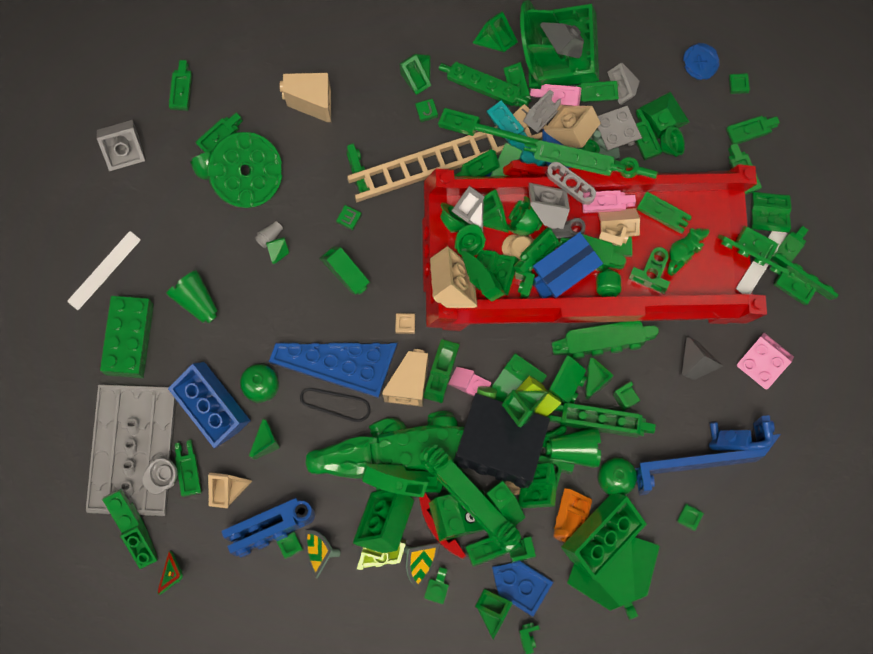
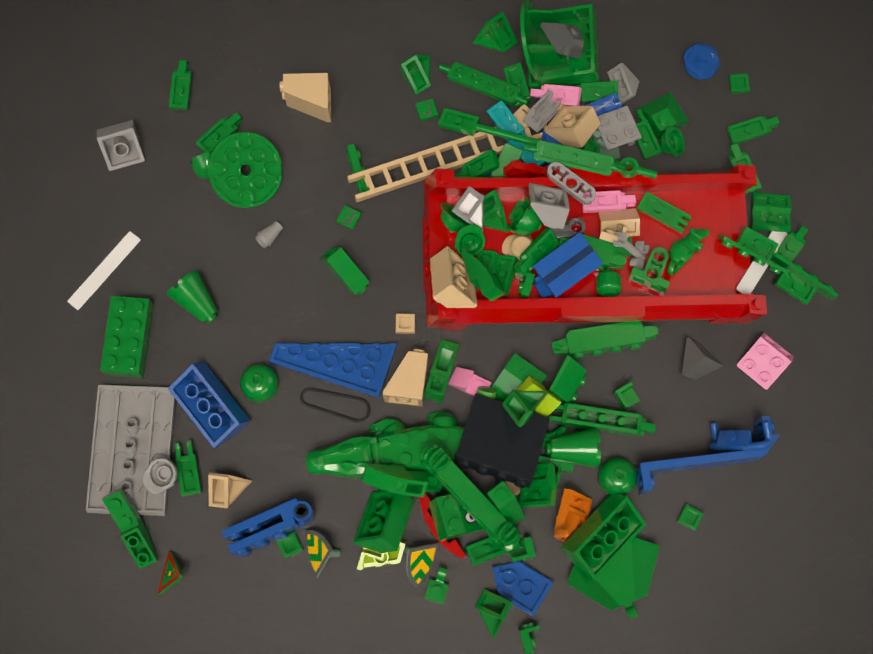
(264, 442): green slope -> none
(277, 249): green slope -> none
(597, 378): green slope -> none
(606, 104): none -> blue hinge
(637, 251): none -> light grey bar

